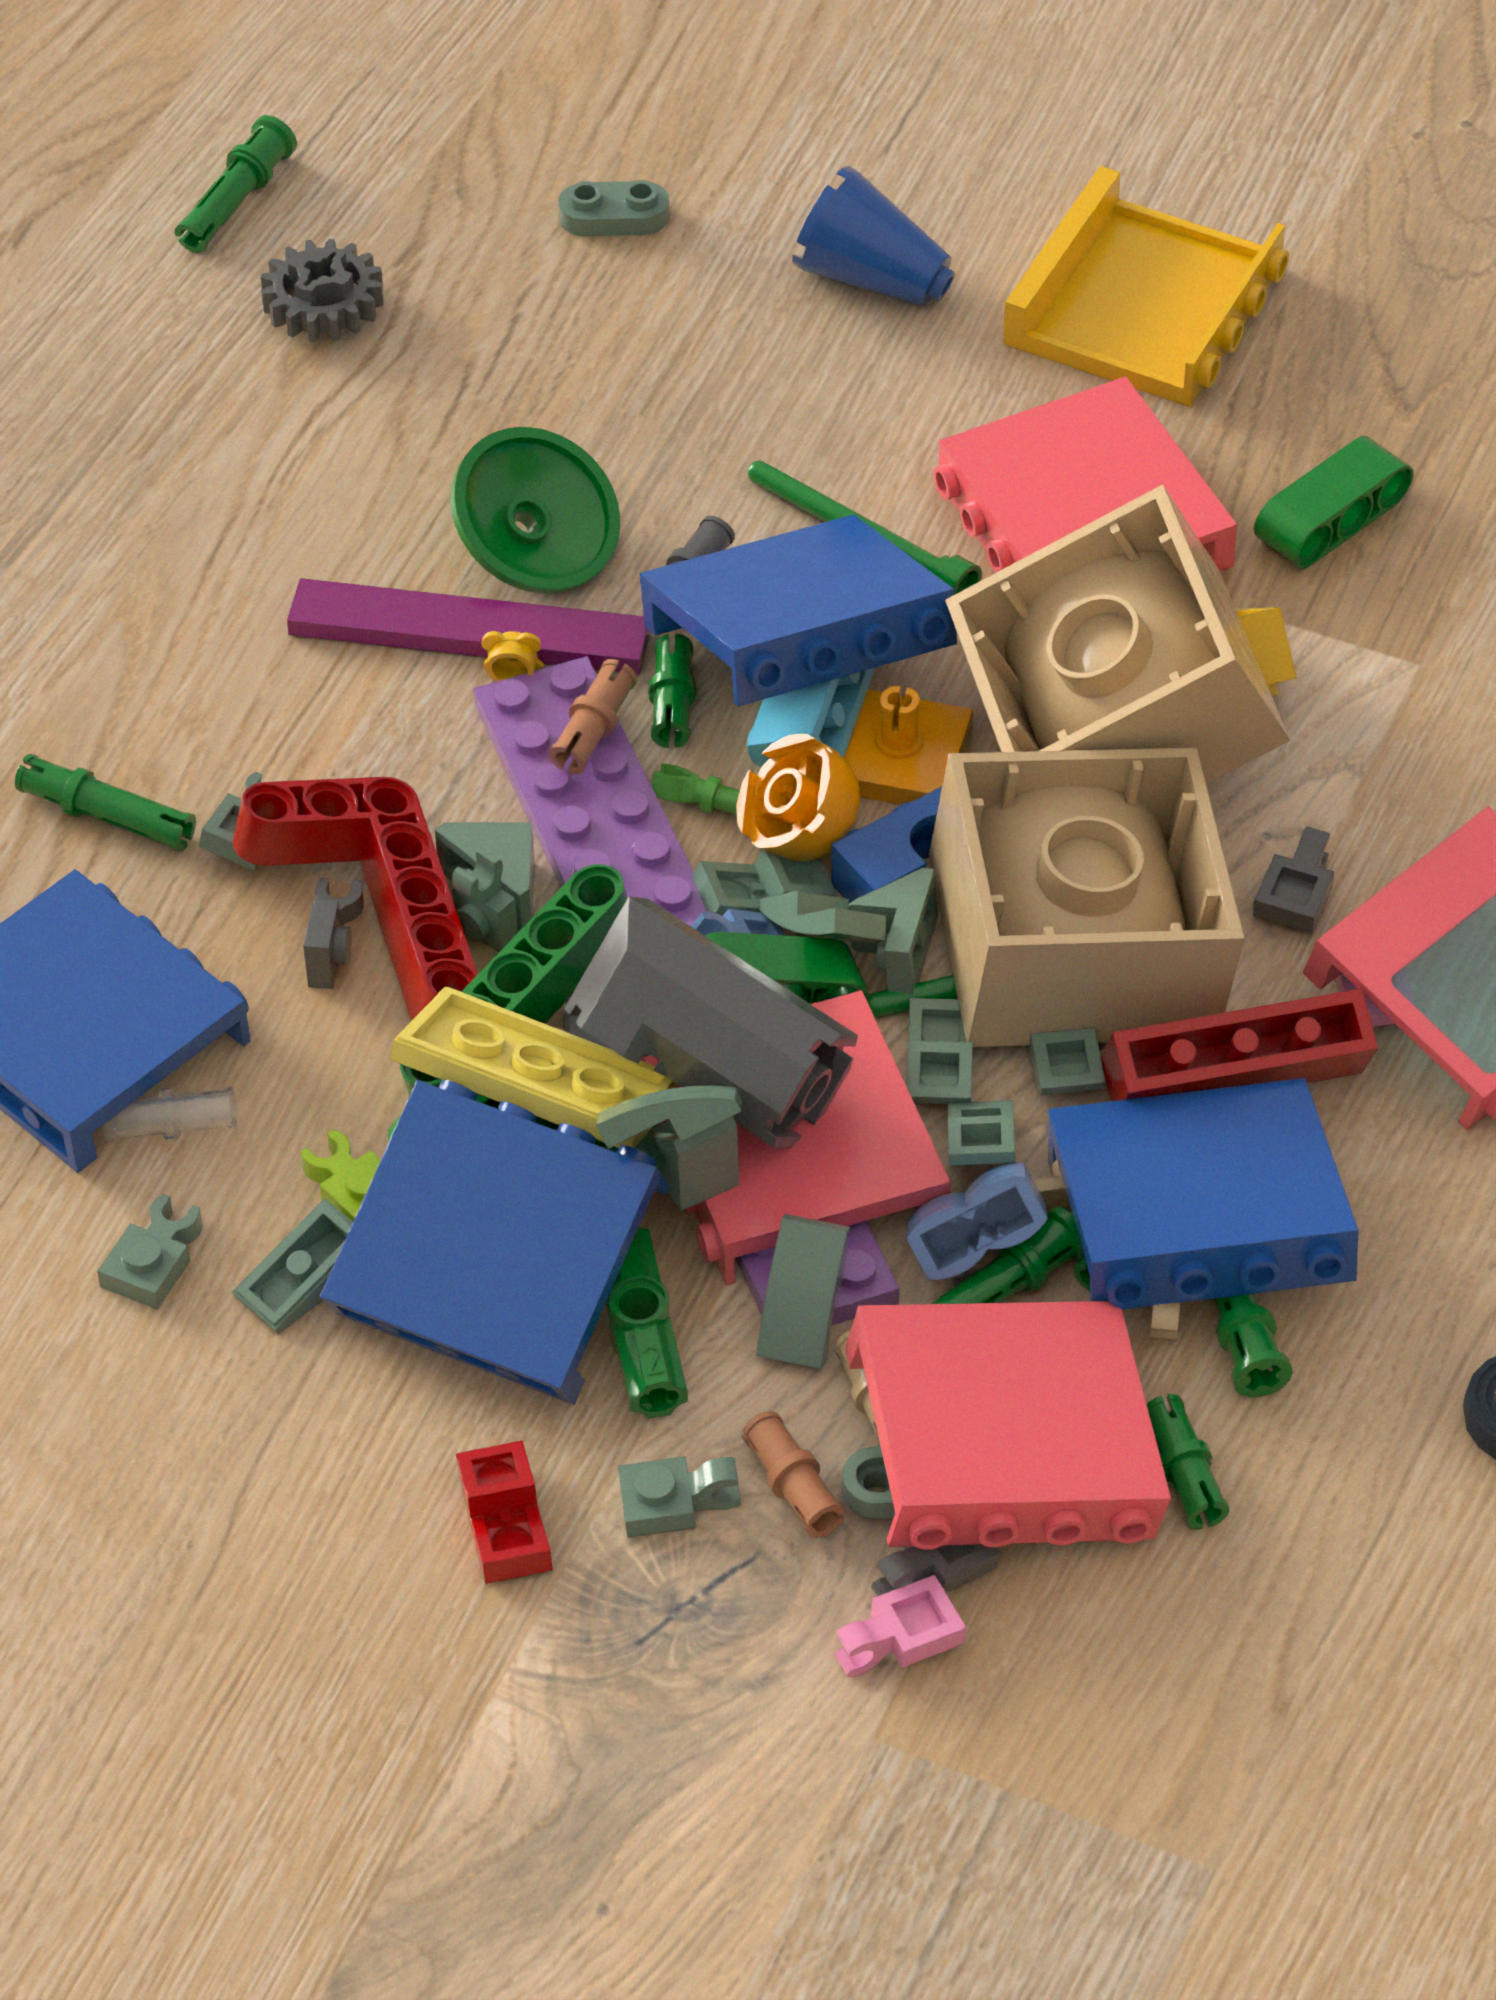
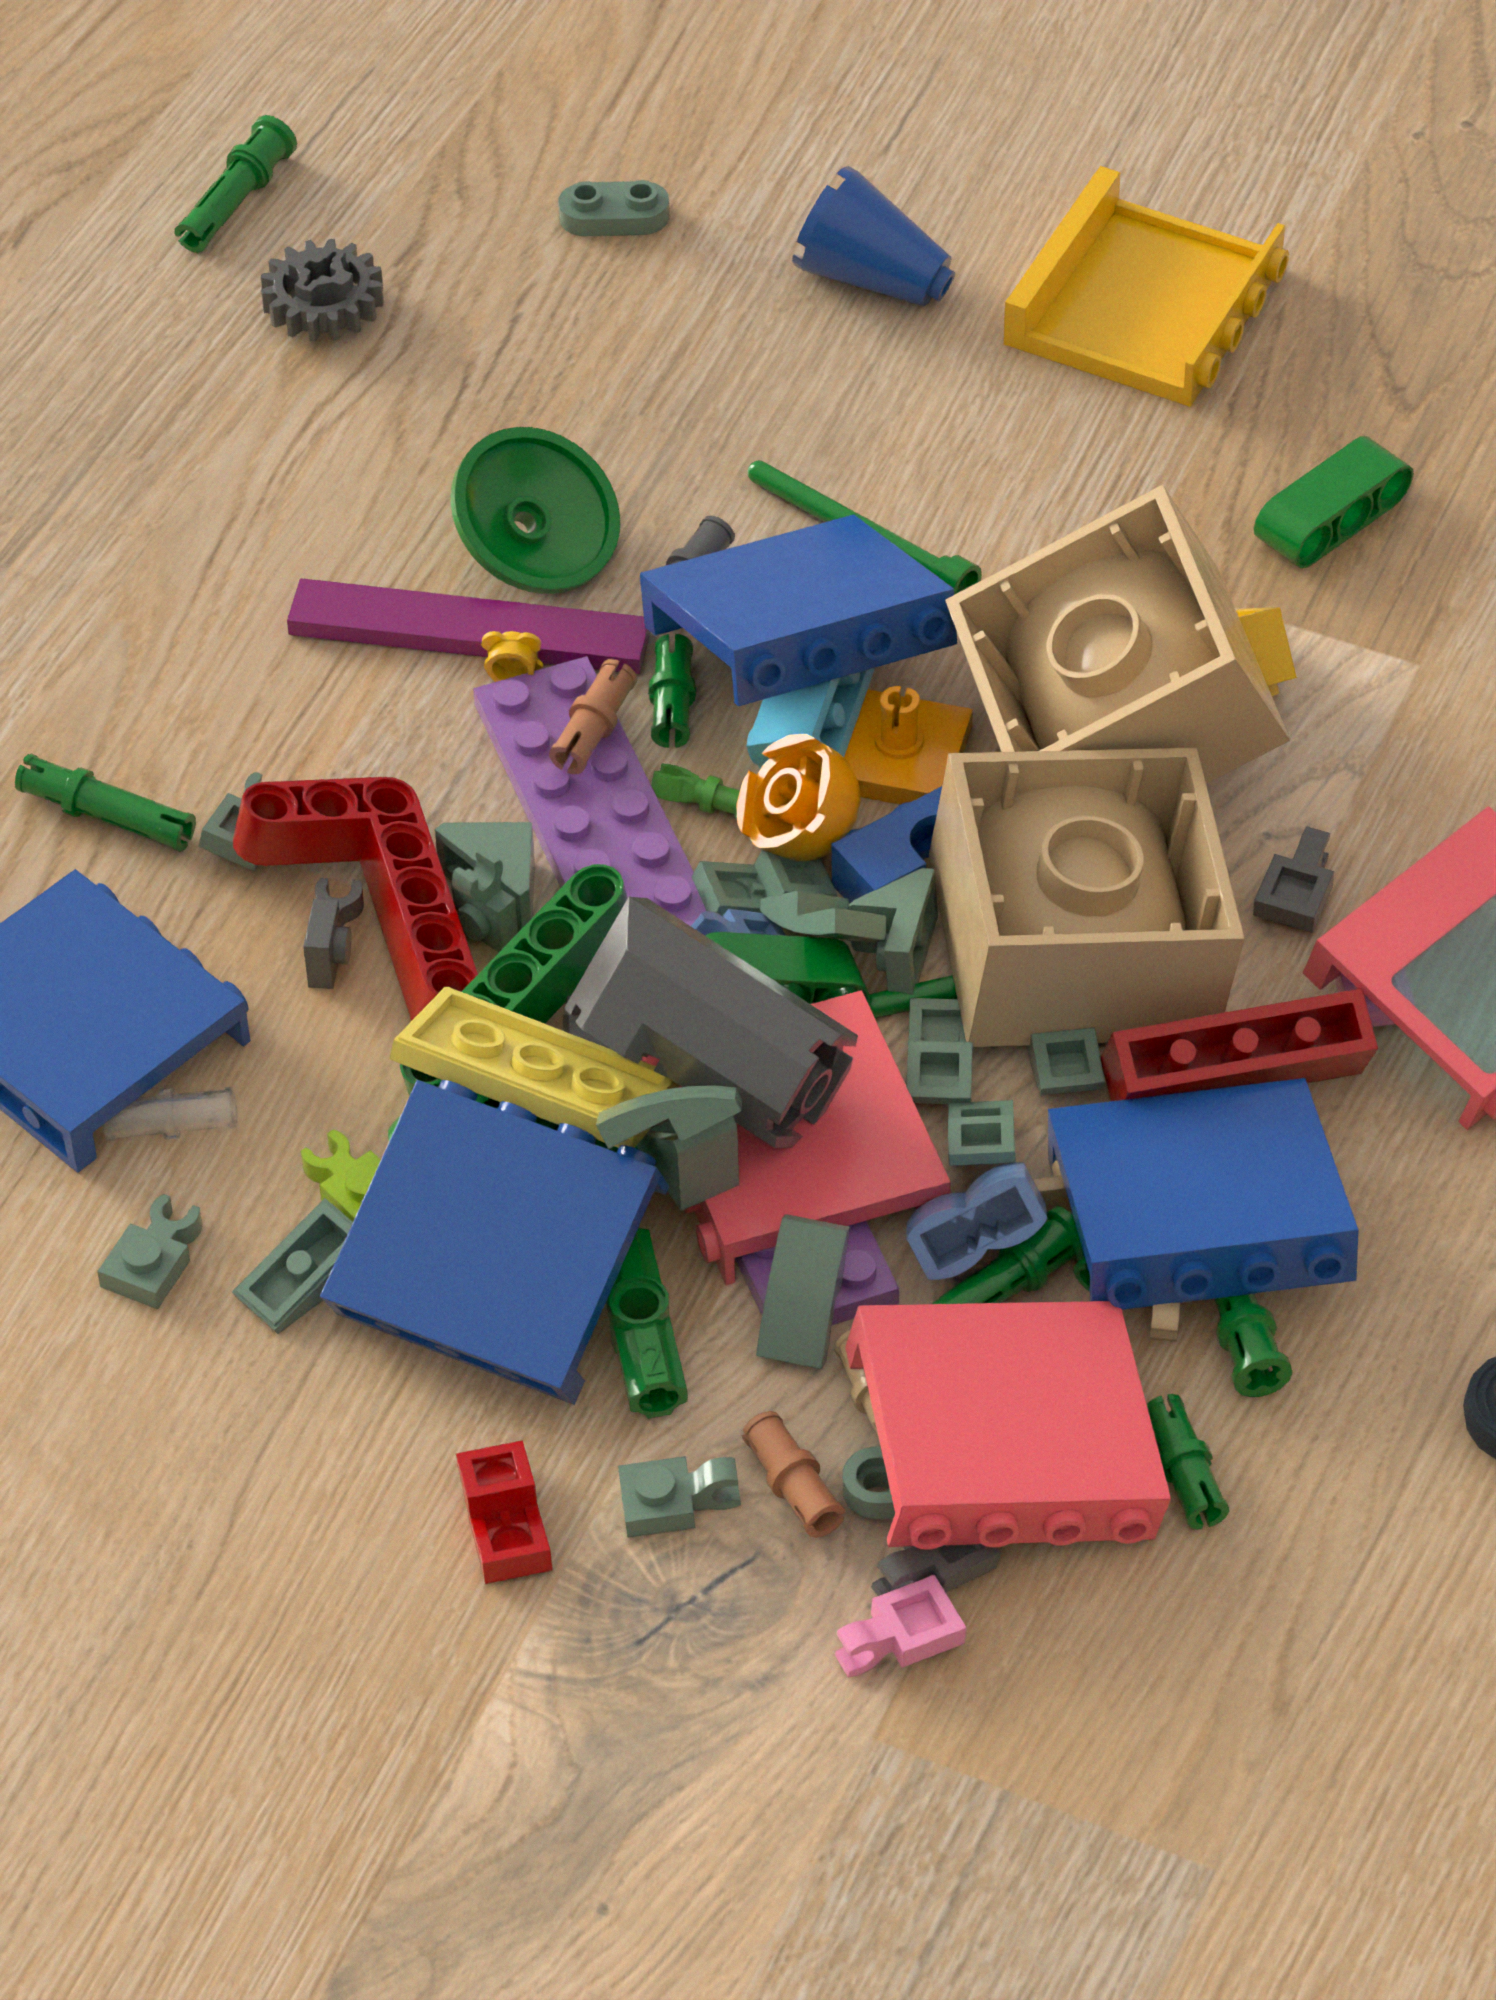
(1067, 466): coral panel -> none

